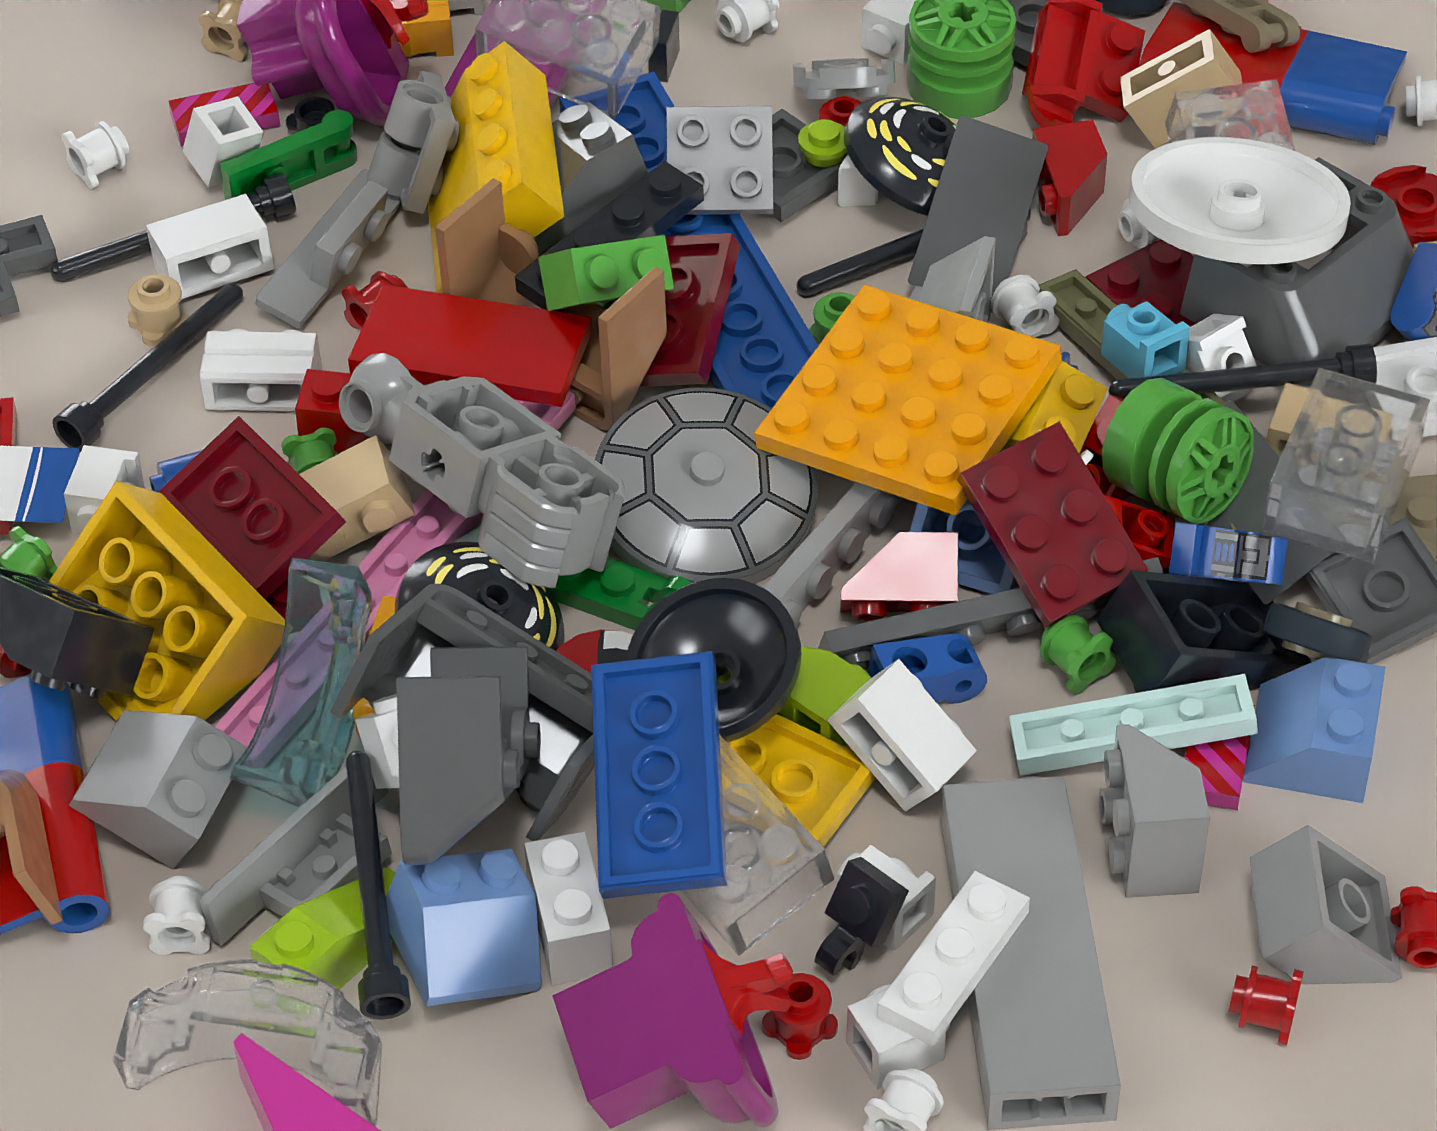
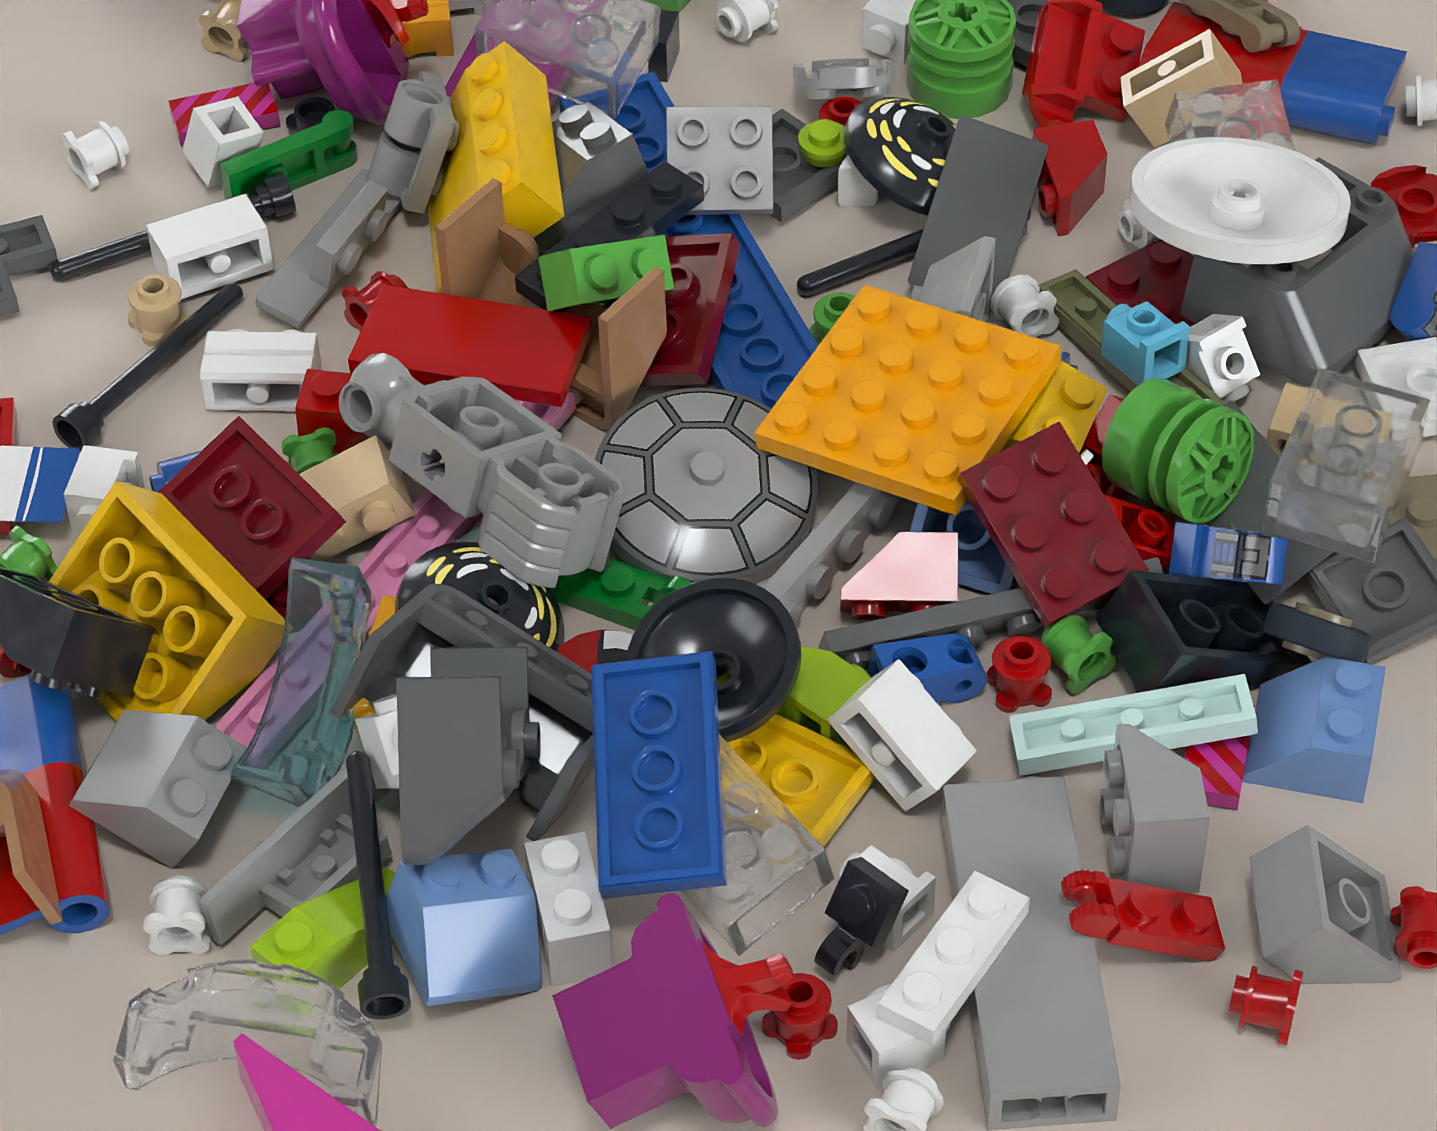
(1019, 672): none -> red brick
(1143, 916): none -> red hinge
(1356, 362): black piece -> none

